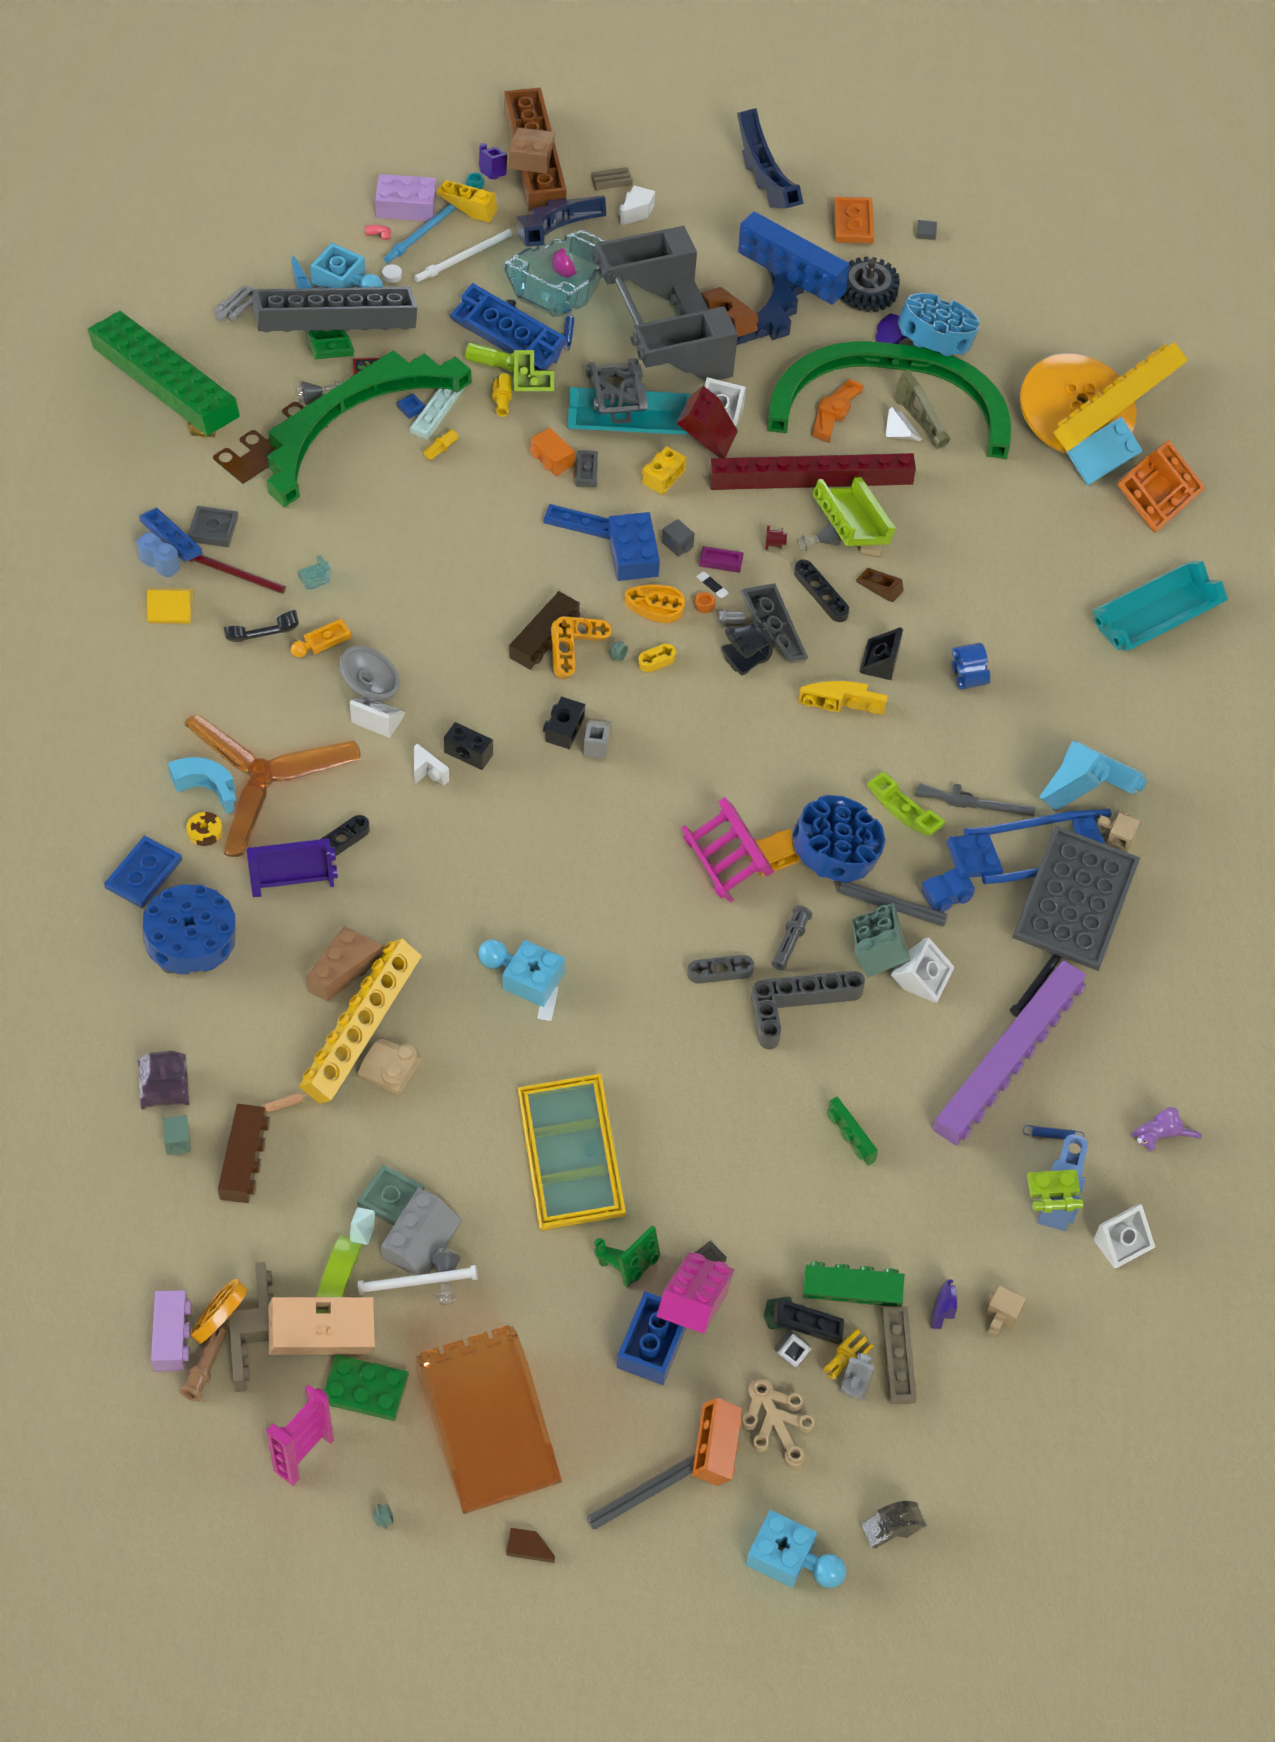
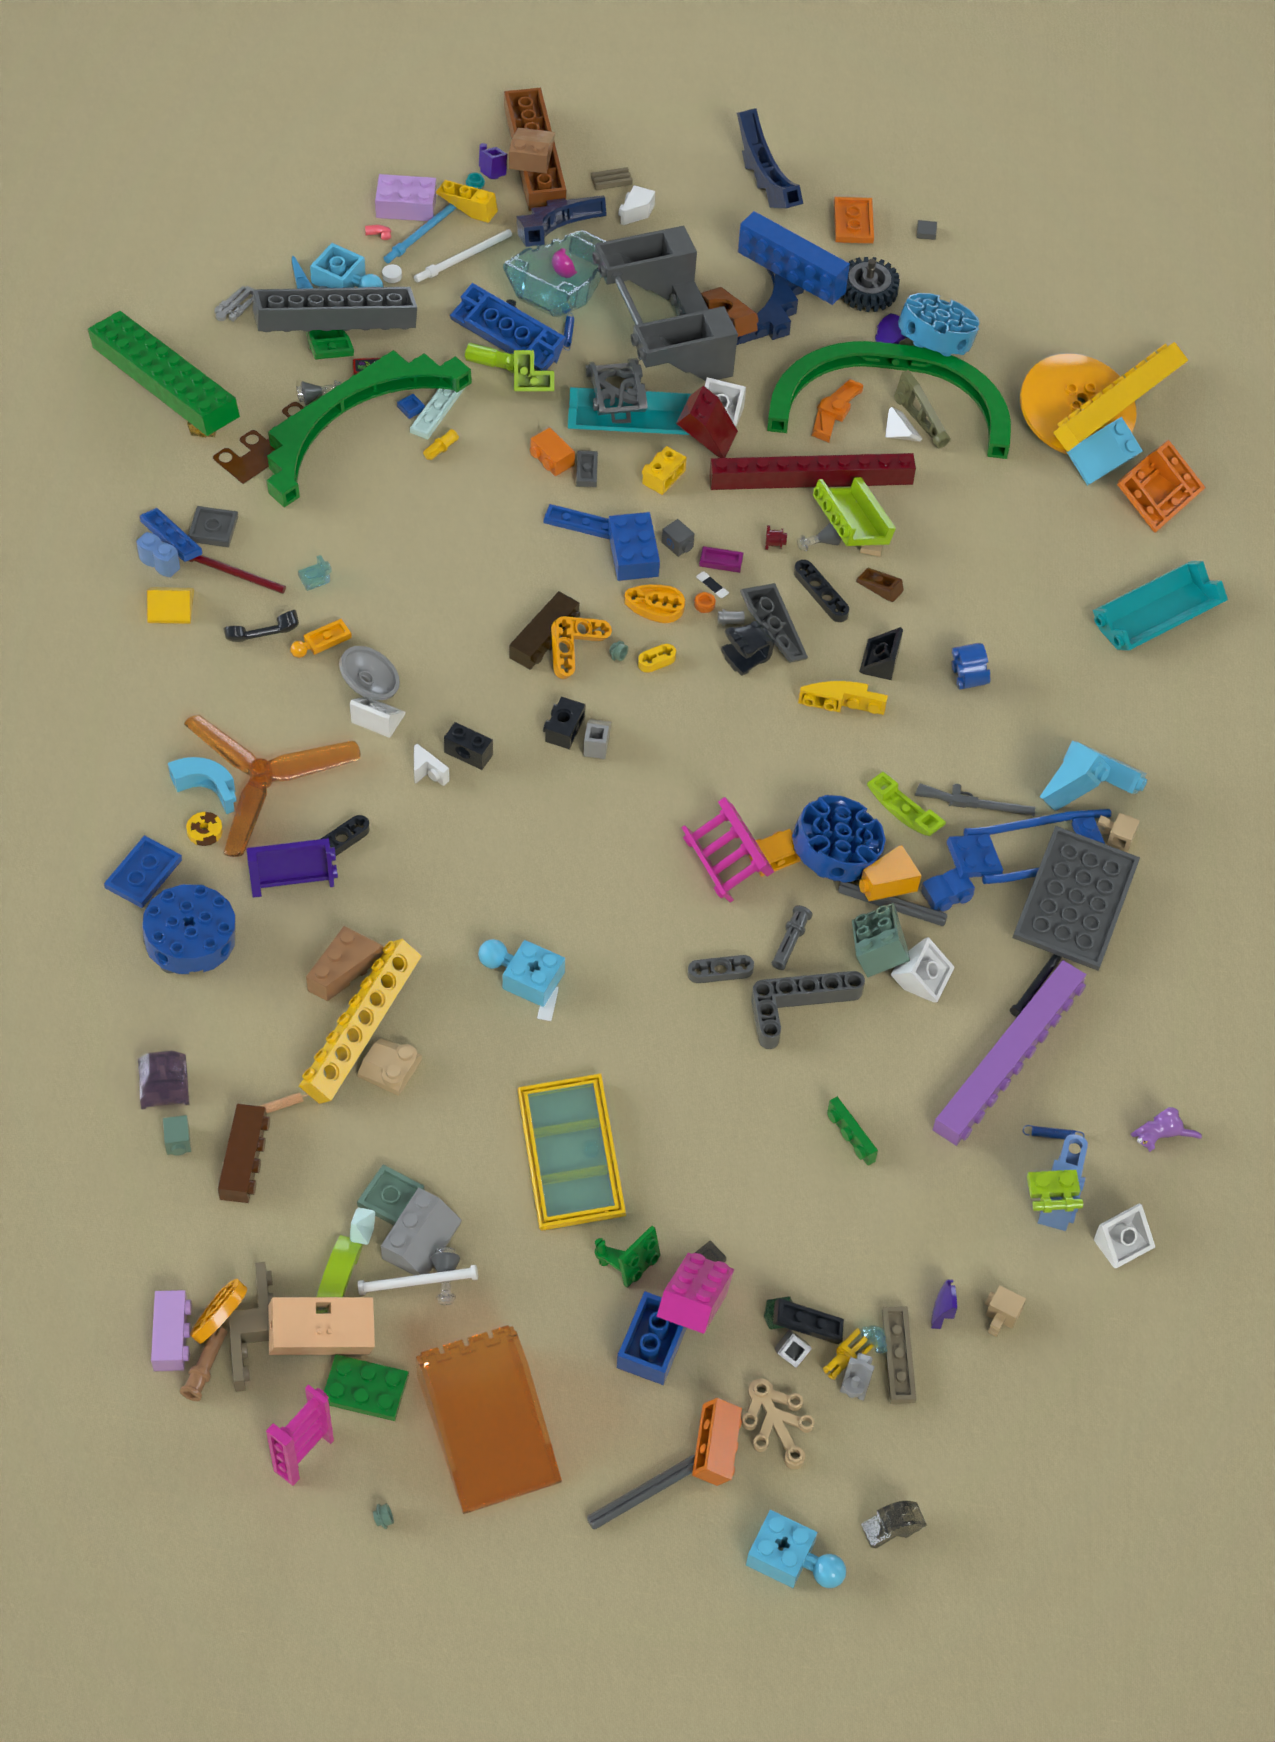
(502, 394): yellow arm -> none
(528, 1545): reddish brown tile -> none
(853, 1285): green brick -> none
(876, 1335): none -> clear light blue arm
(890, 876): none -> light orange slope

